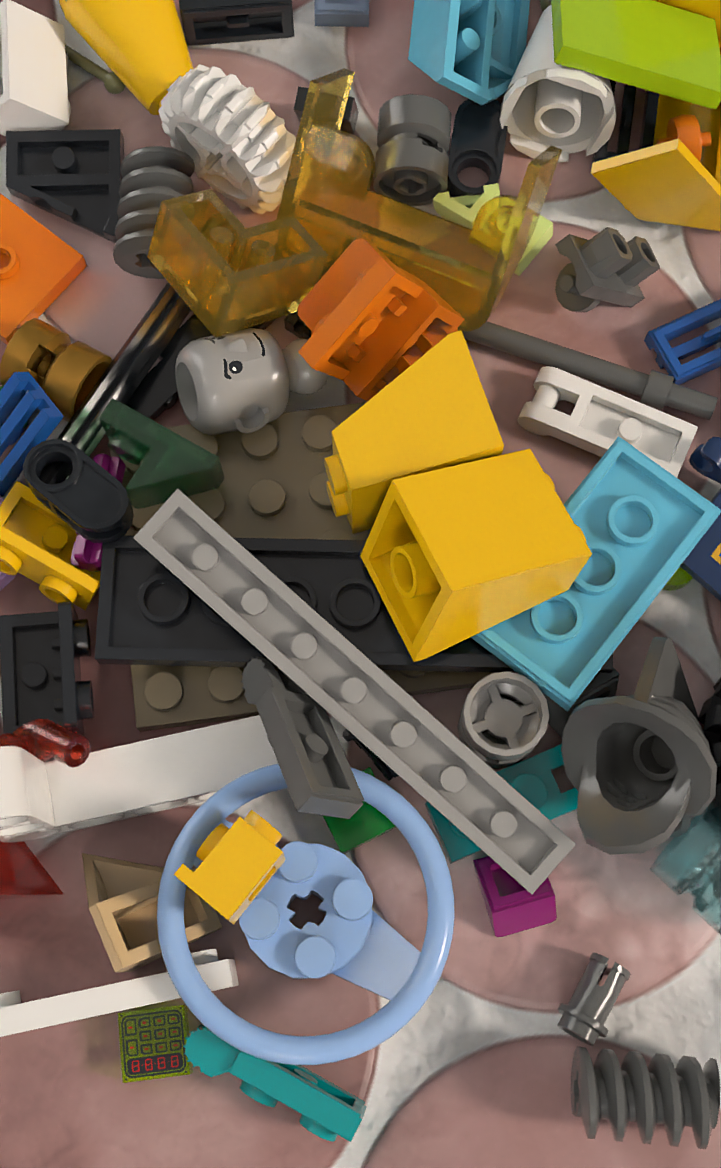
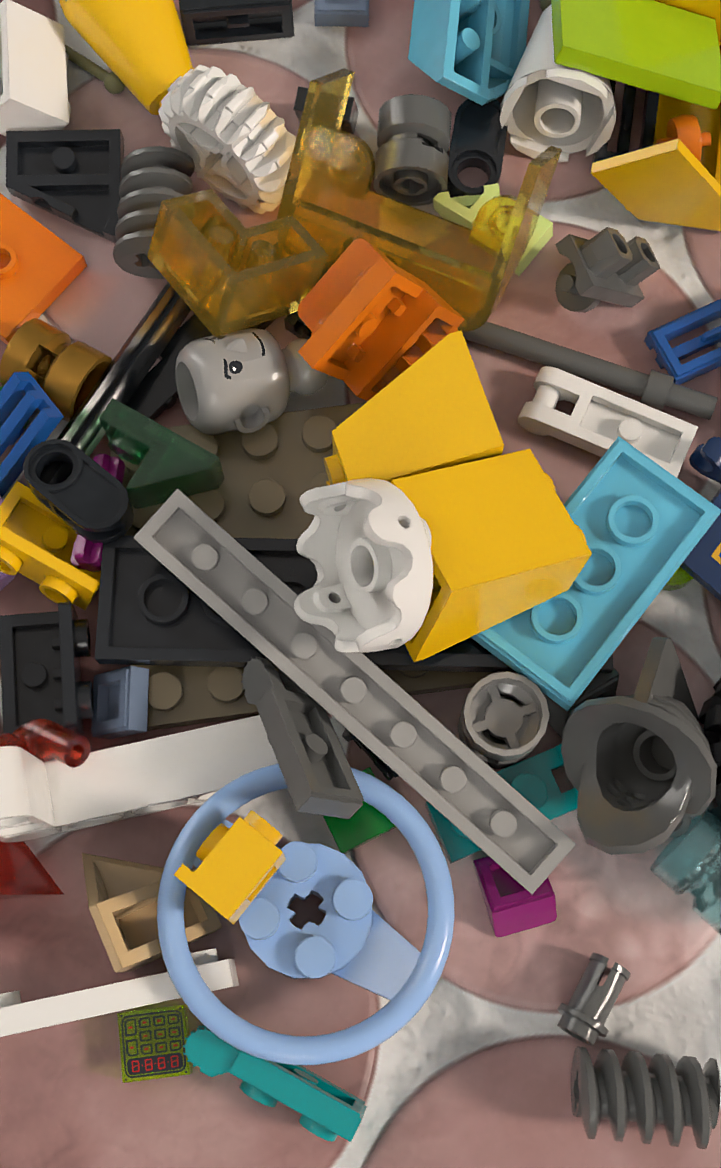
(120, 702): none -> sand blue tile
(359, 601): none -> white plate

